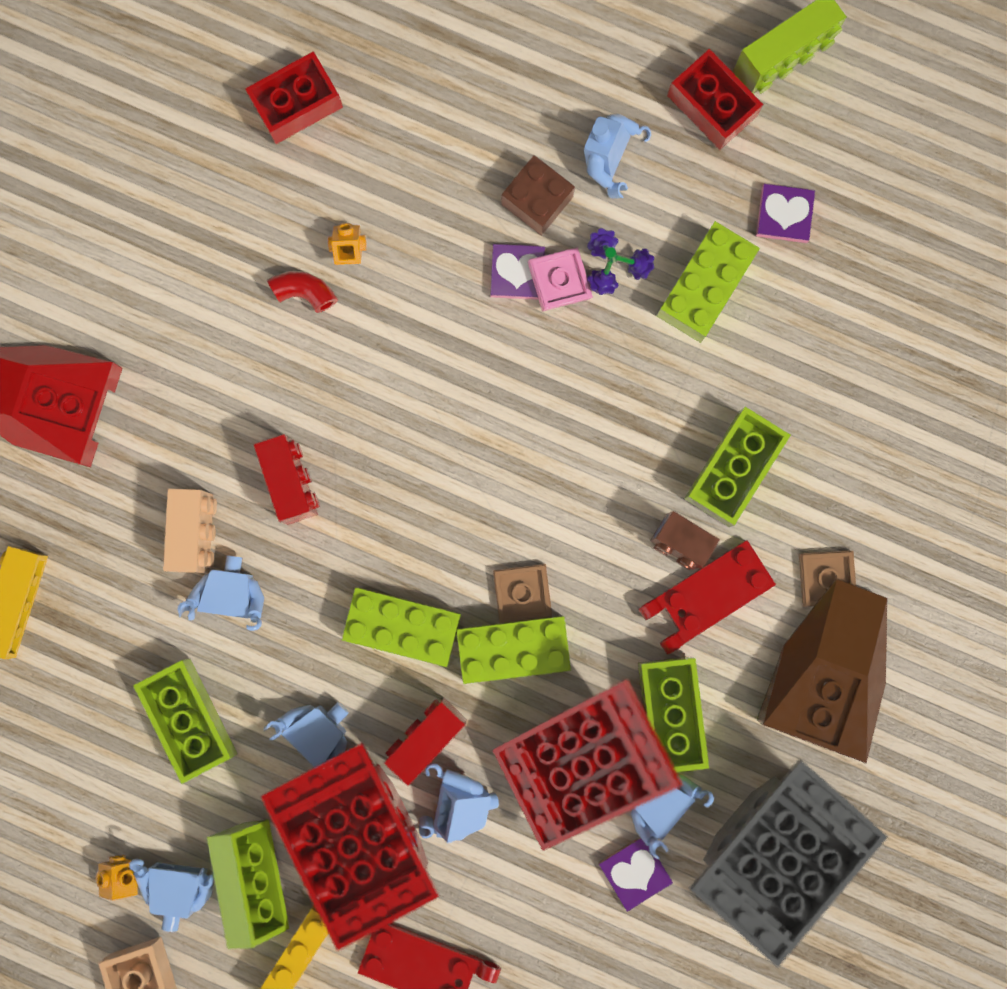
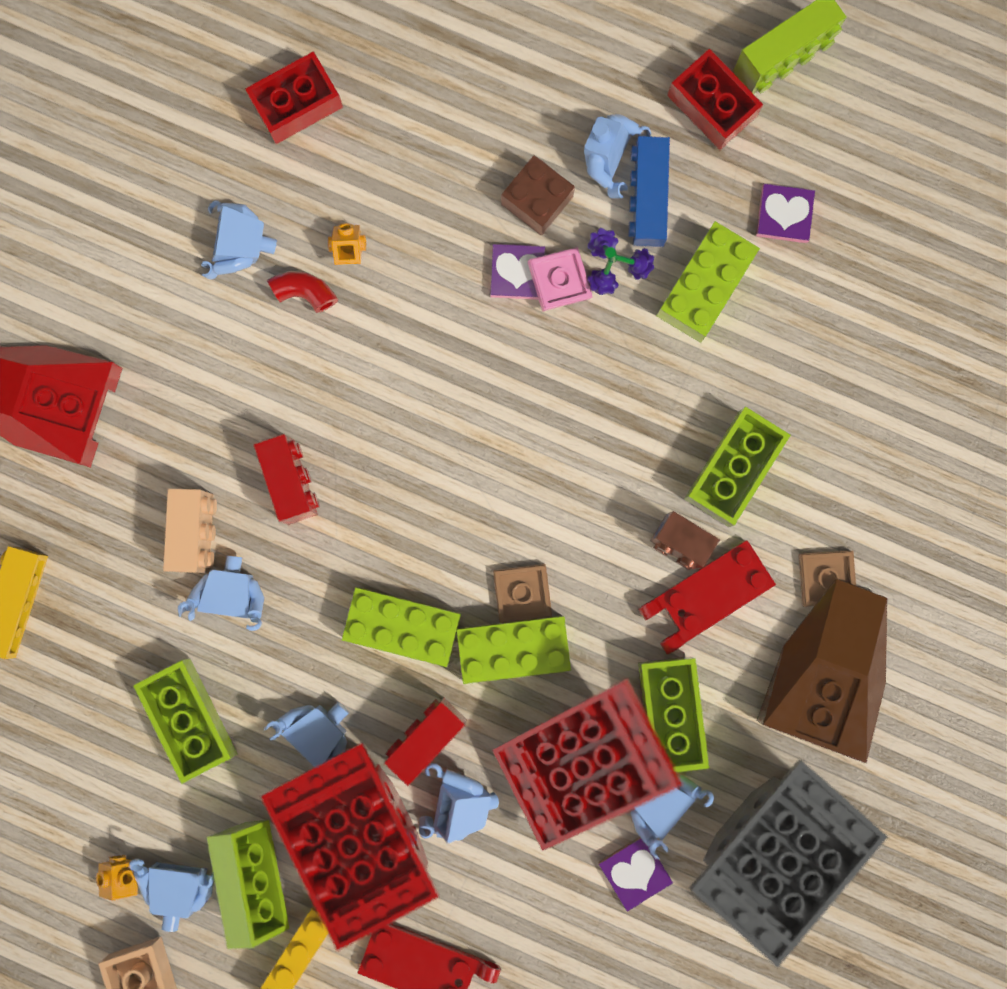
(237, 240): none -> light blue torso
(650, 191): none -> blue brick

